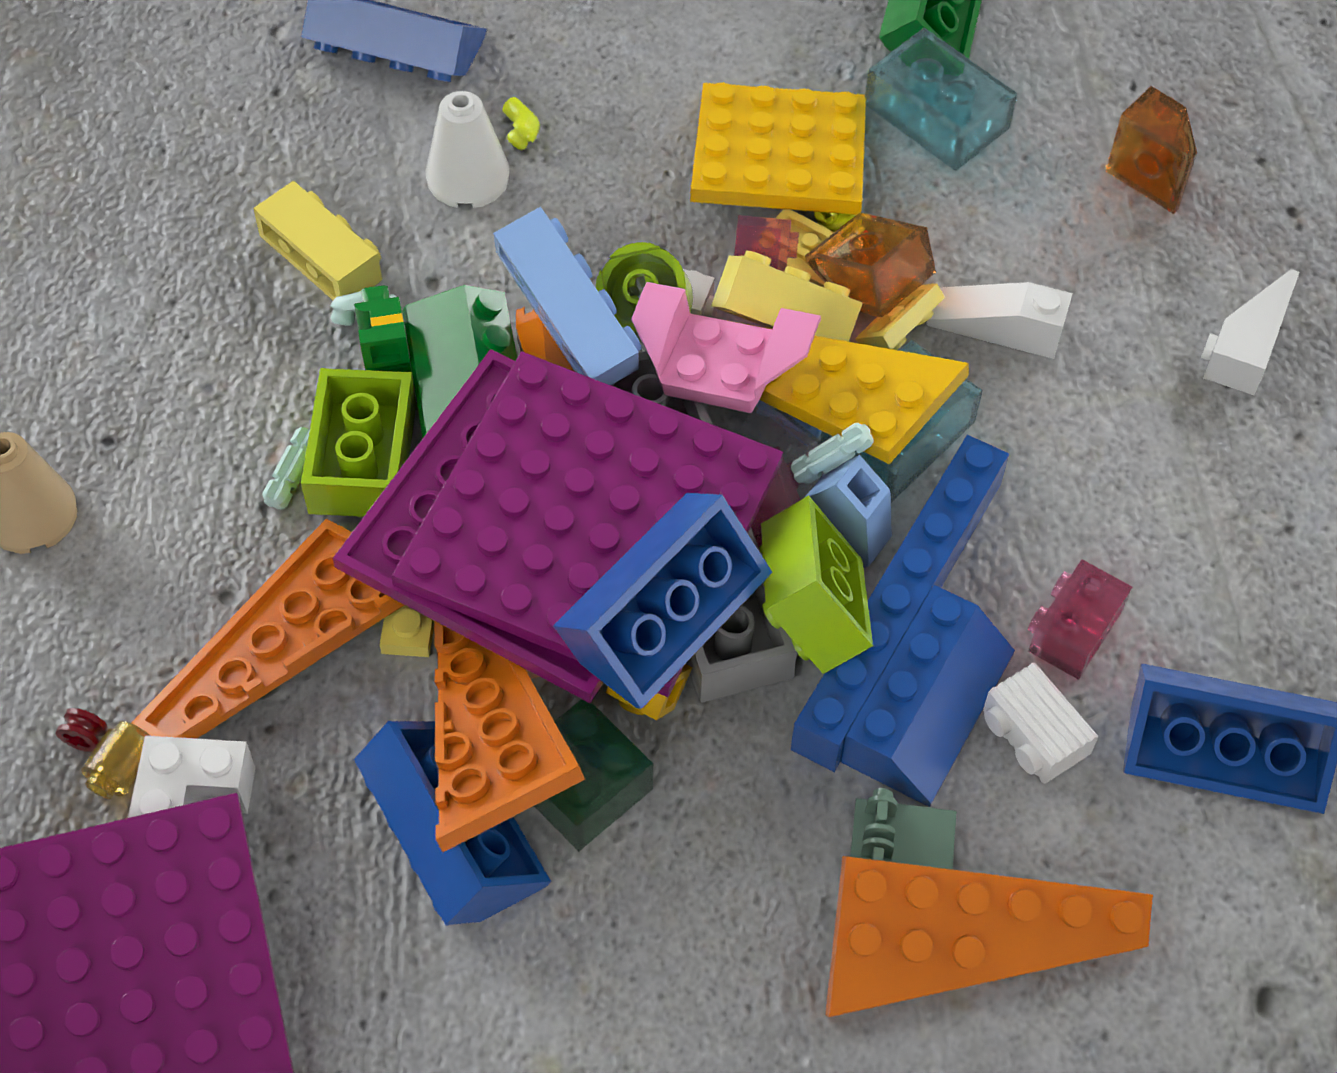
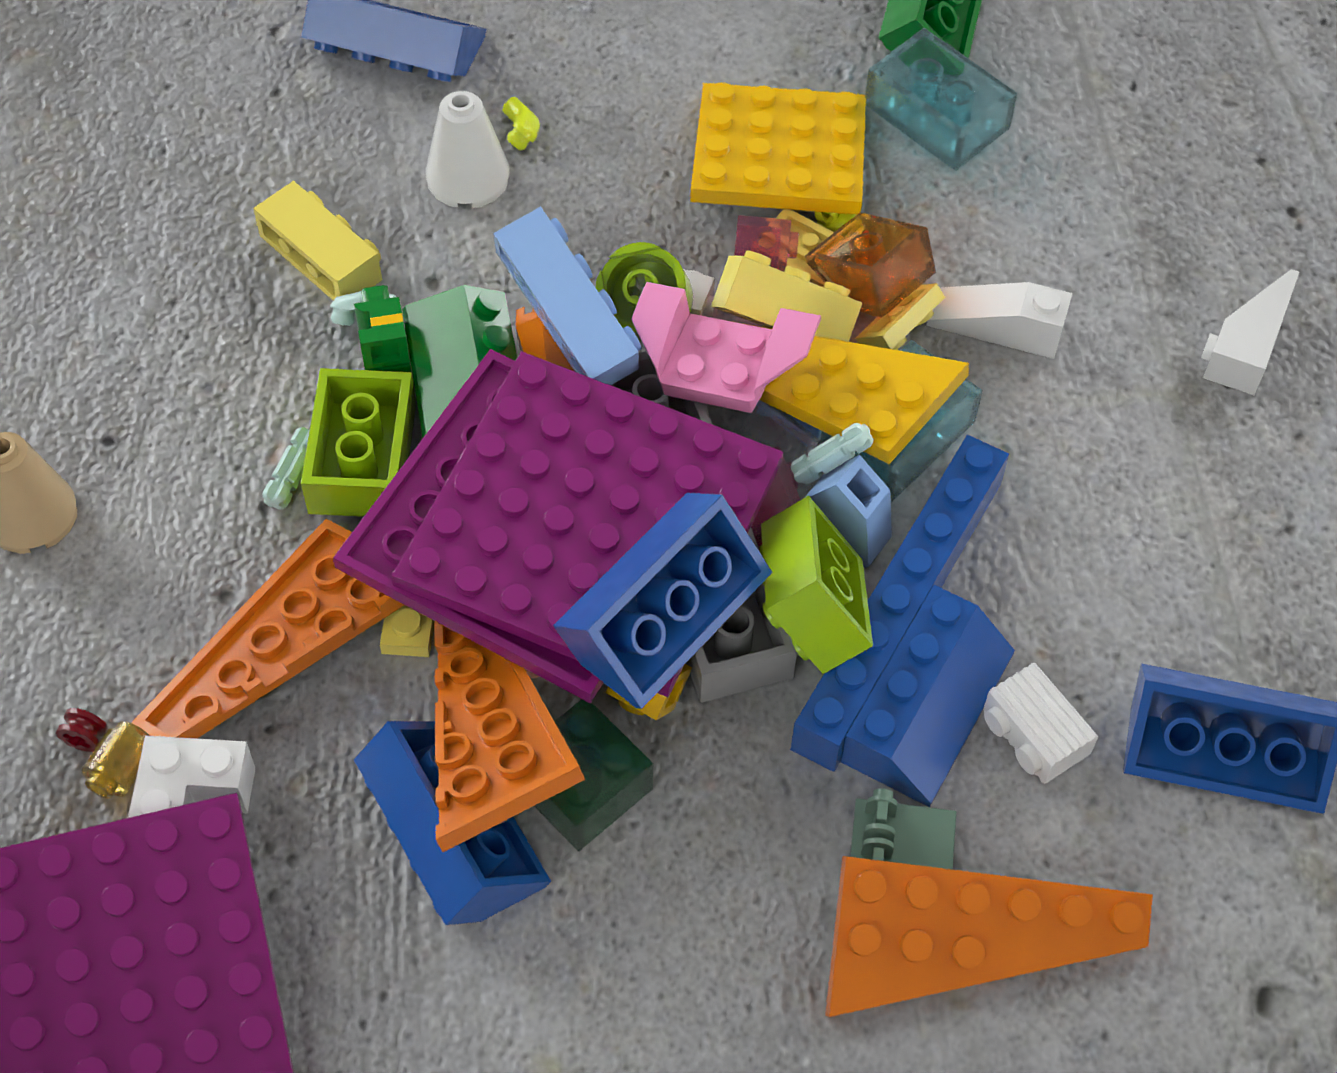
(1078, 618): clear pink brick -> none
(1154, 149): clear orange slope -> none

